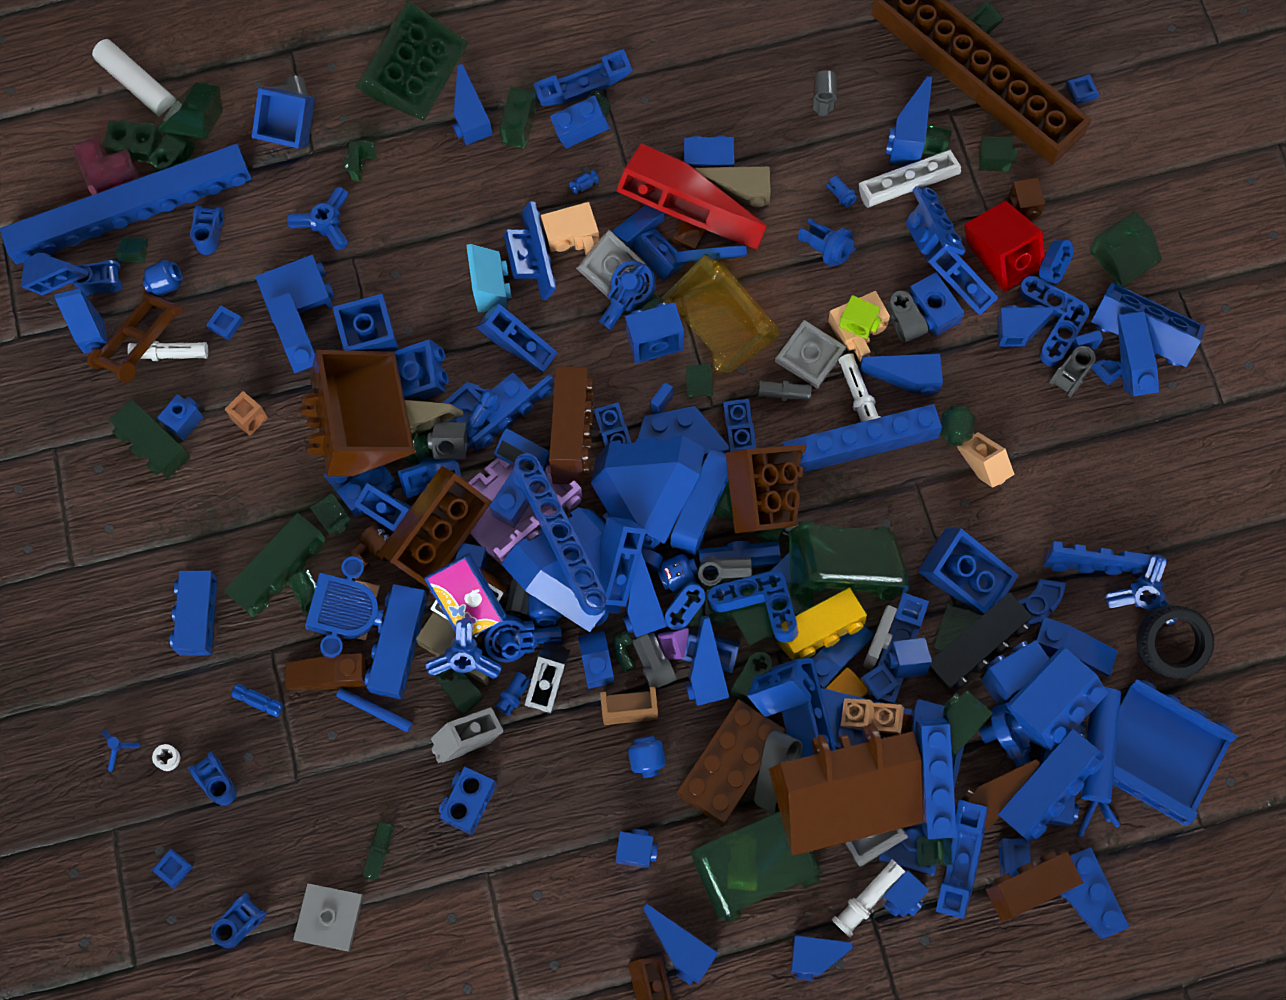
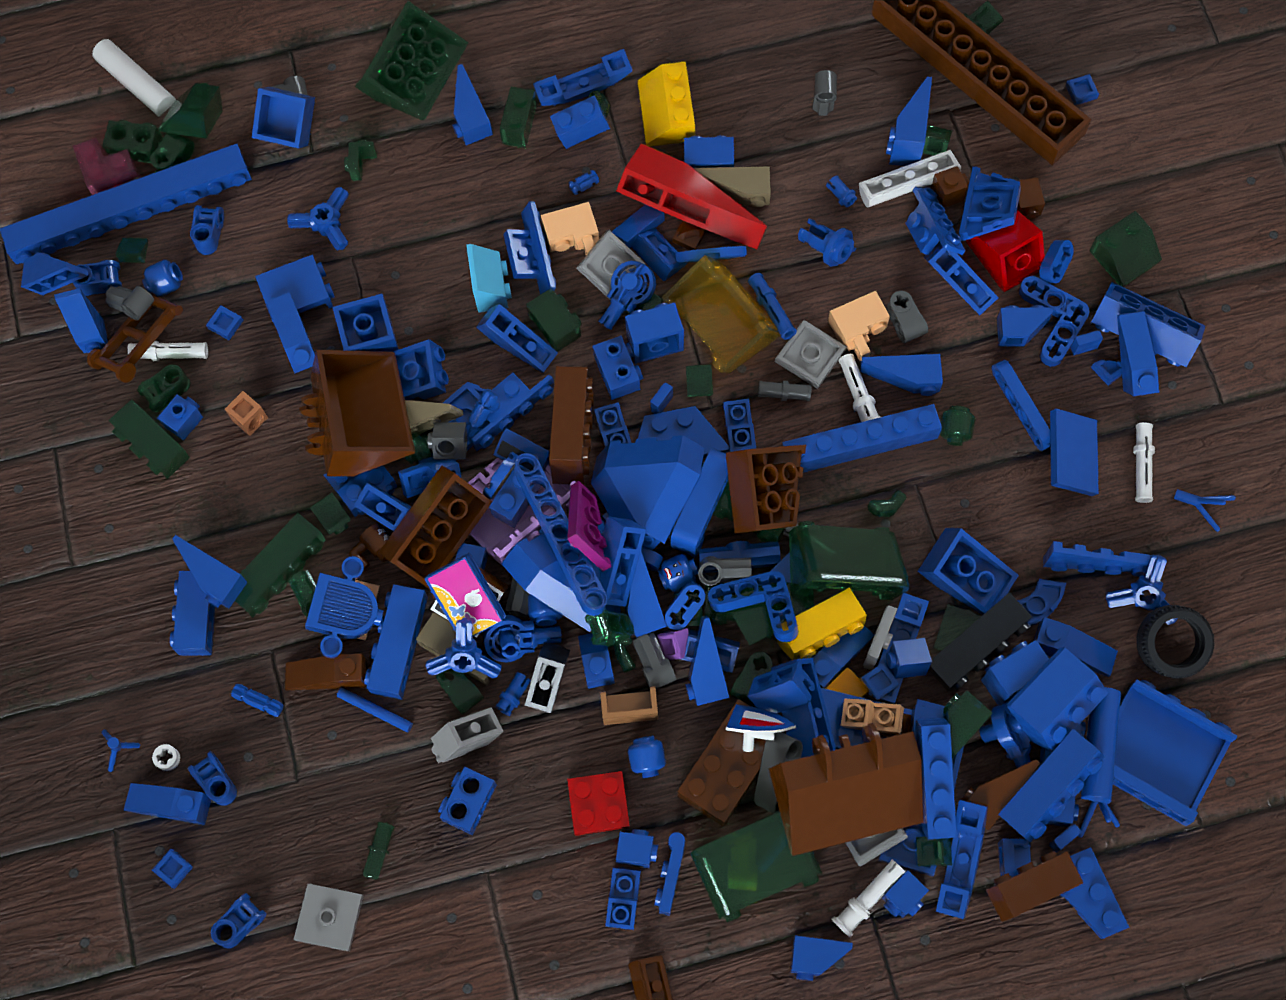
(131, 302): none -> dark grey piece
(162, 387): none -> clear green piece
(168, 803): none -> blue slope
(214, 578): none -> blue slope
(500, 476): none -> blue tile
(554, 319): none -> clear green brick
(583, 525): none -> magenta wing
(598, 803): none -> red plate
(609, 628): none -> clear green piece
(616, 367): none -> blue brick
(623, 898): none -> blue slope
(666, 105): none -> yellow slope
(670, 871): none -> blue plate
(684, 950): blue slope -> none
(756, 724): none -> shield
(767, 298): none -> blue pin
(860, 317): lime brick -> none
(889, 507): none -> clear green arm
(935, 291): blue brick -> none
(950, 186): none -> reddish brown brick
(987, 460): light nougat slope -> none
(989, 204): none -> blue wing
(996, 154): clear green brick -> none
(1022, 404): none -> blue beam
(1064, 838): none -> blue tile
(1071, 373): dark grey piece -> none
(1074, 452): none -> blue tile
(1144, 452): none -> white pin
(1197, 501): none -> blue plant

